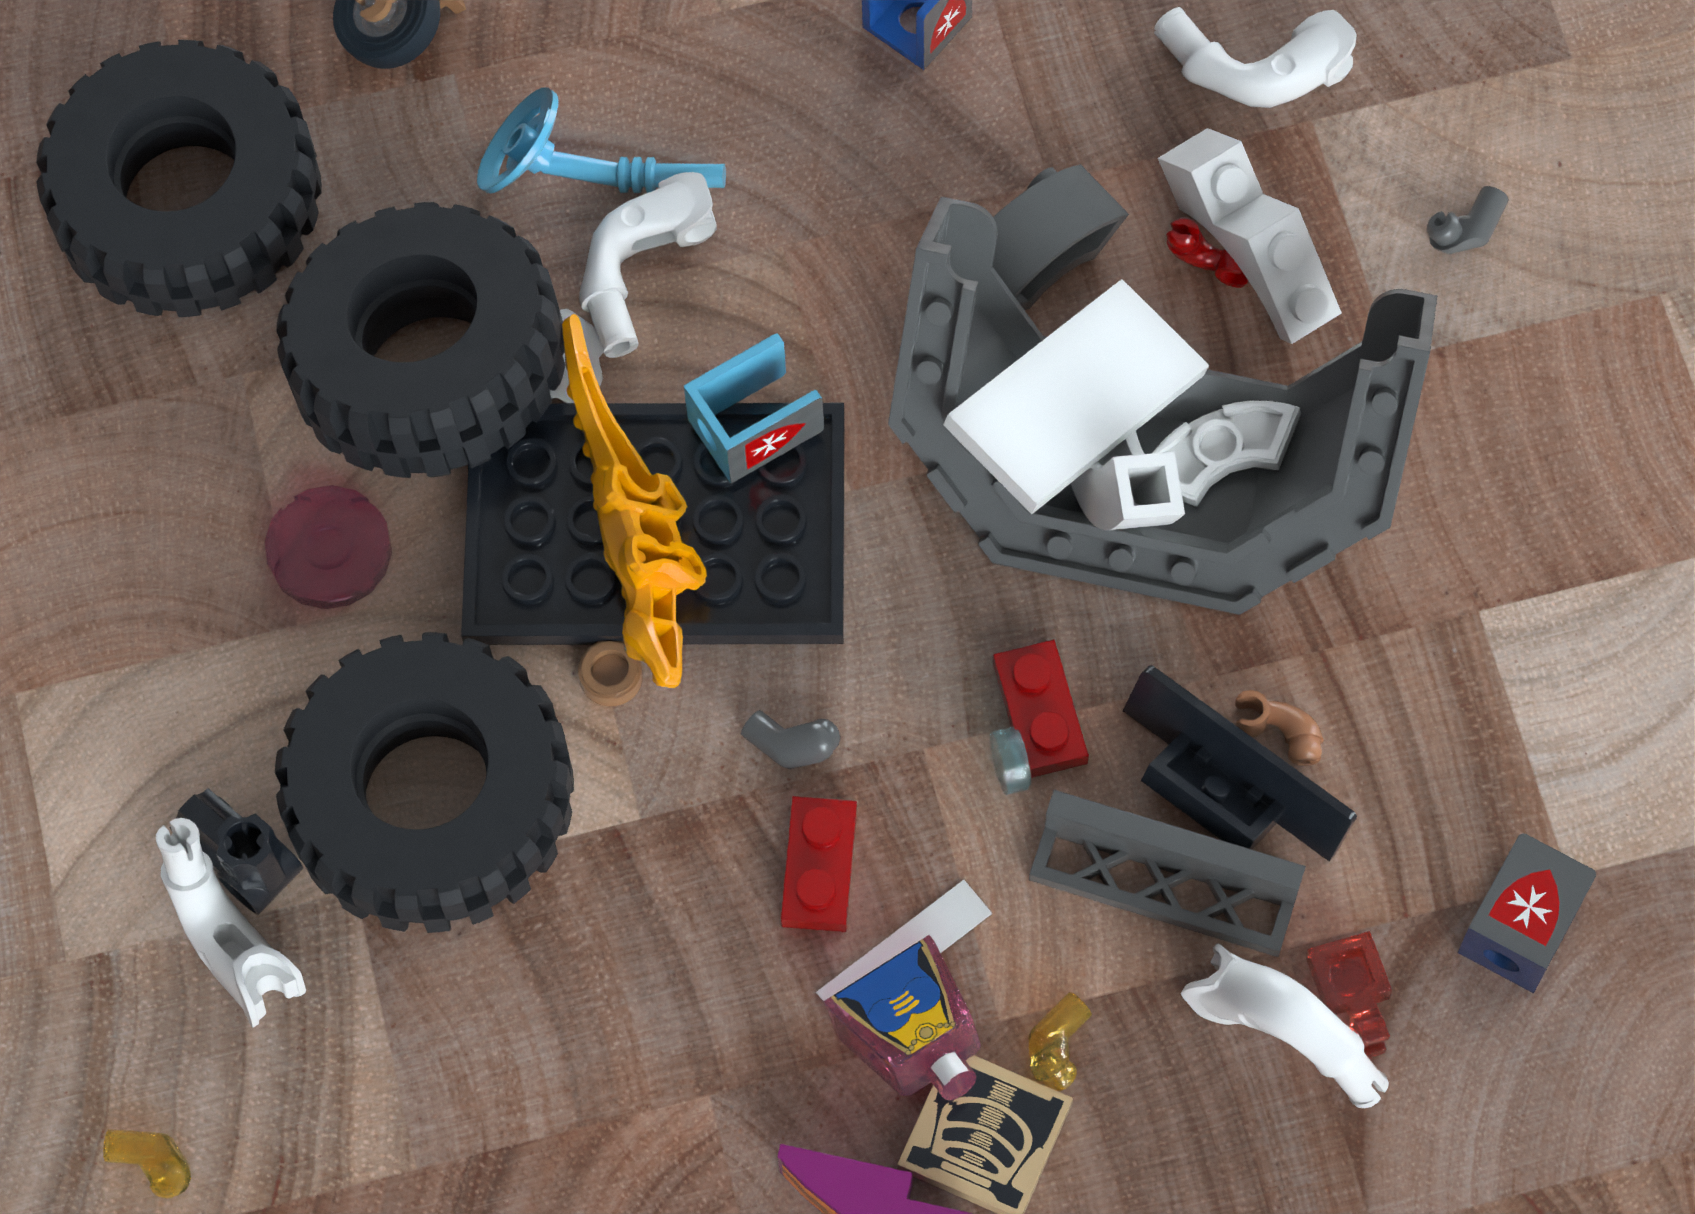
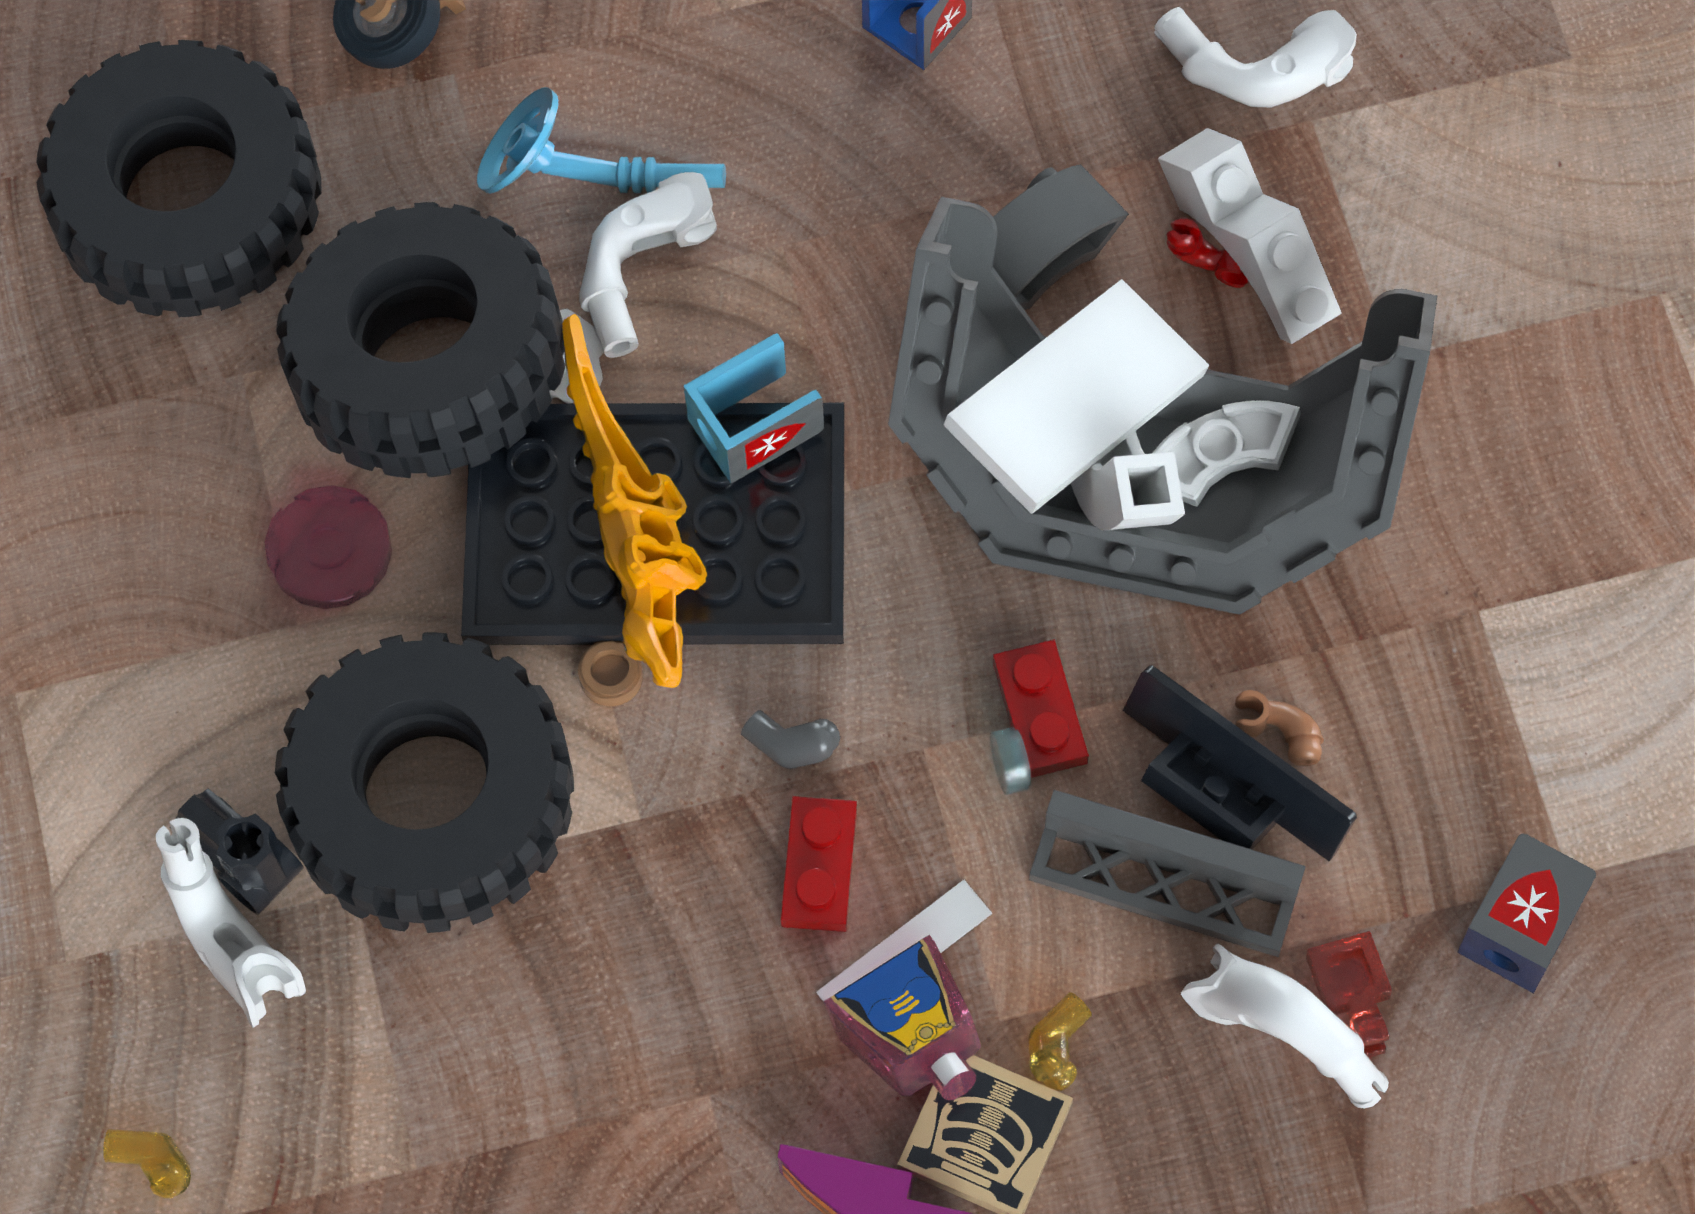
(1471, 231): dark grey arm -> none

